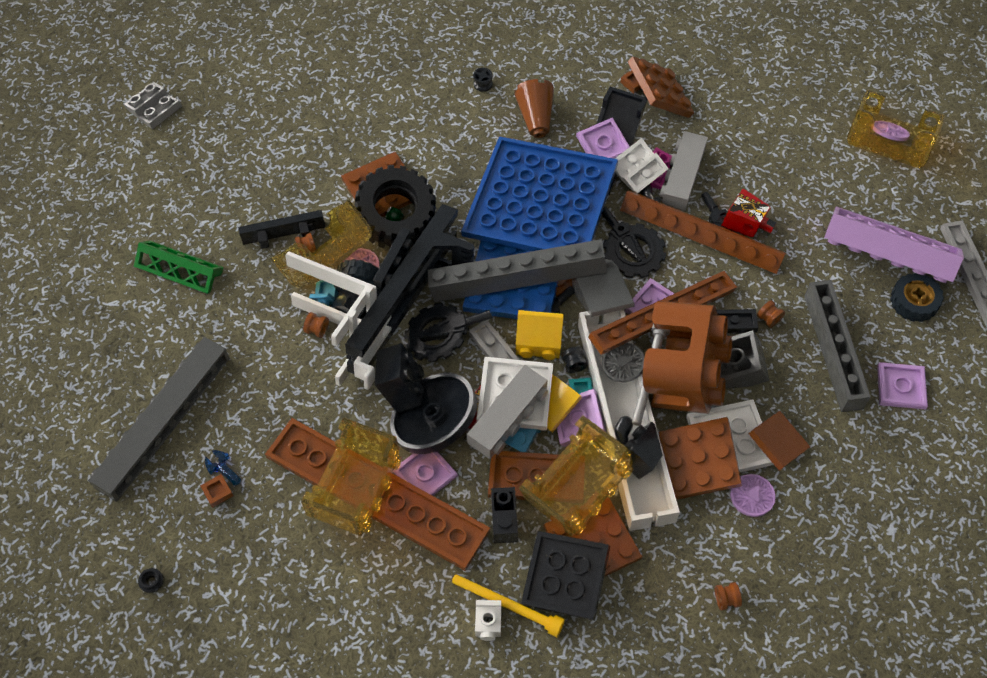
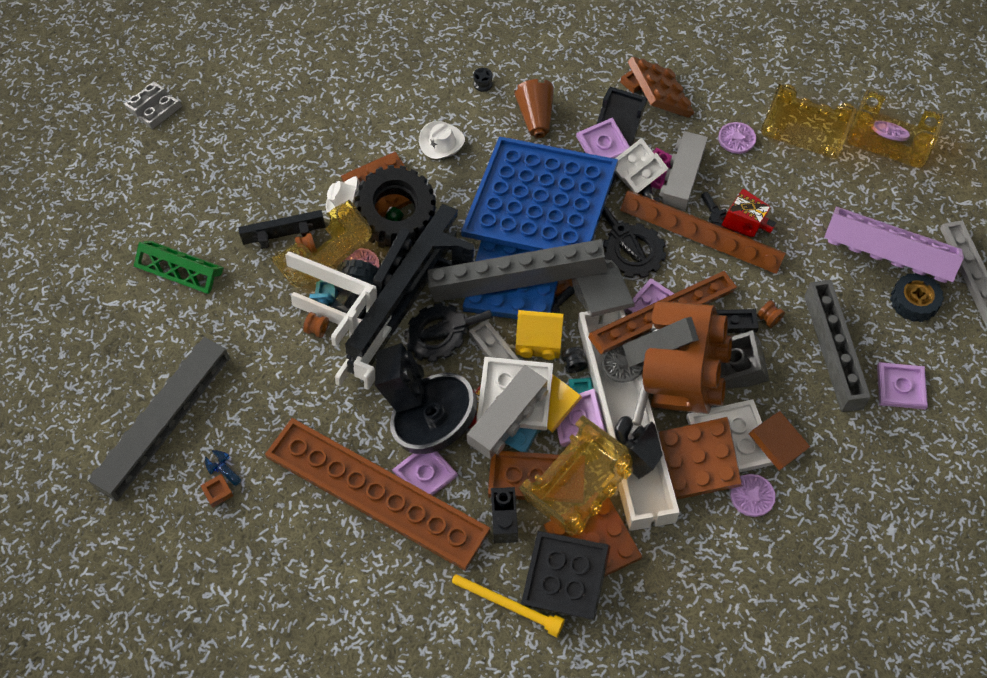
(146, 575): black plate -> none
(341, 192): none -> white hat
(354, 478): clear yellow windscreen -> none
(440, 139): none -> white hat
(489, 630): white brick -> none
(669, 337): none -> dark grey tile
(728, 596): dark orange wheel -> none
(737, 137): none -> lavender wheel
(807, 123): none -> clear yellow windscreen

